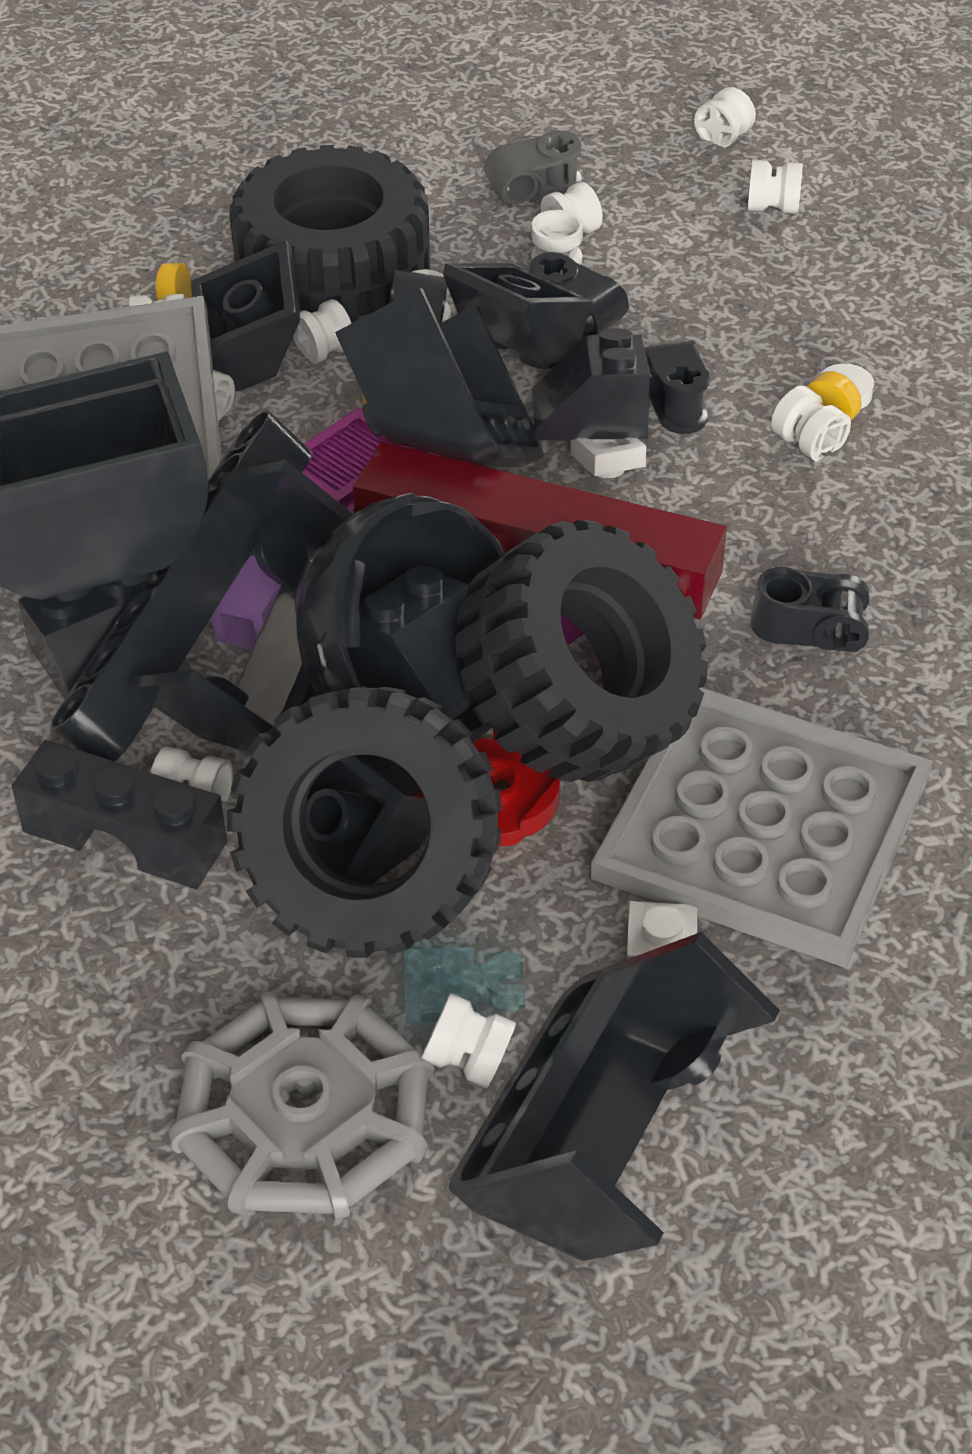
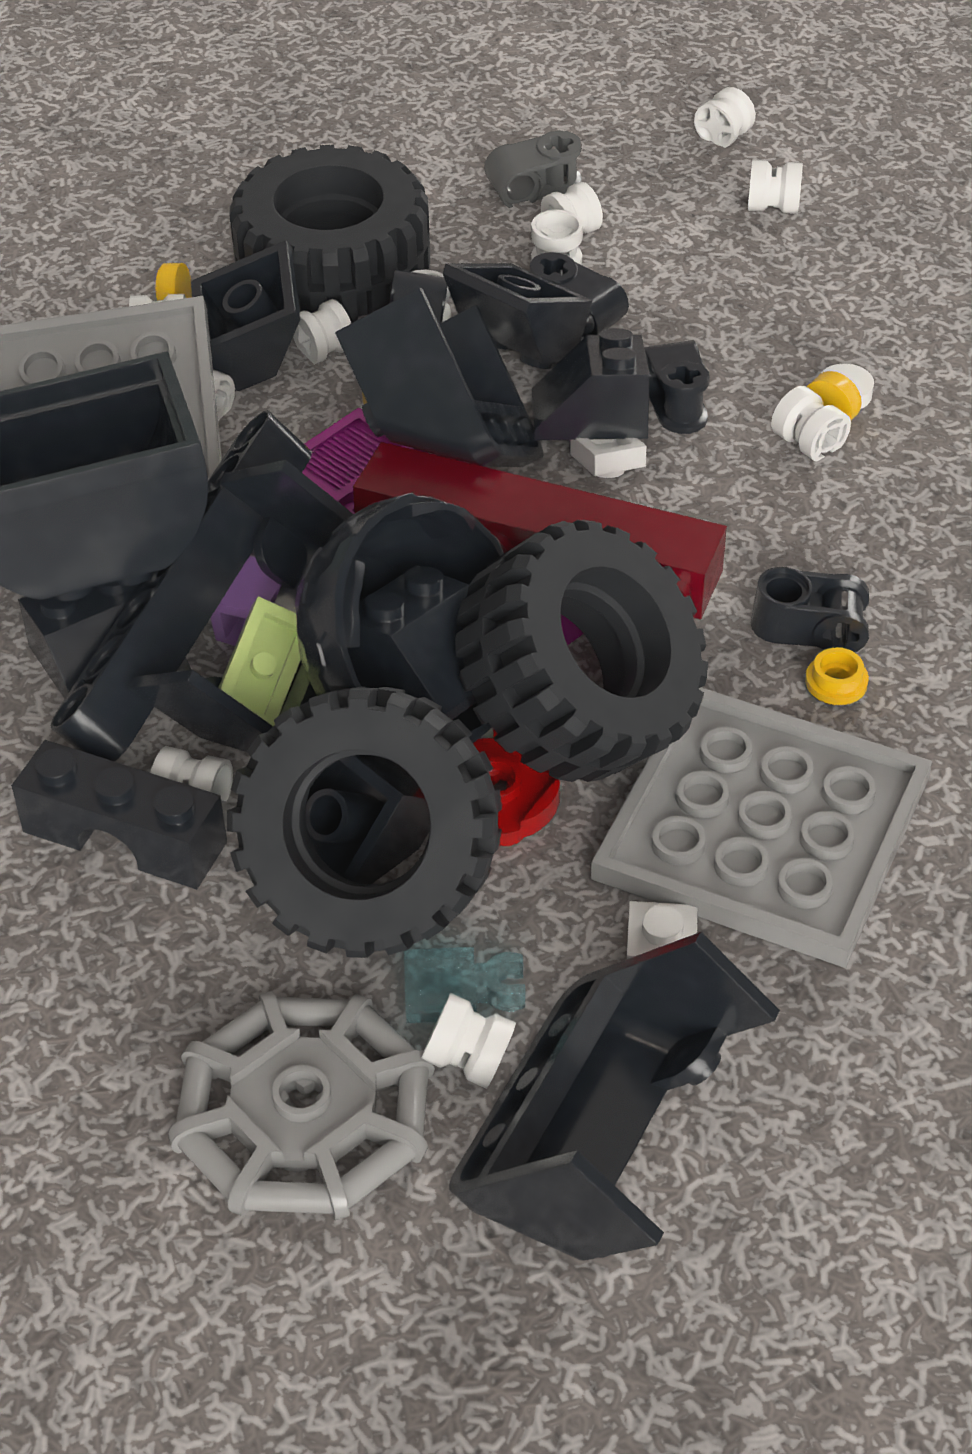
(263, 660): none -> yellowish green plate
(834, 664): none -> yellow plate

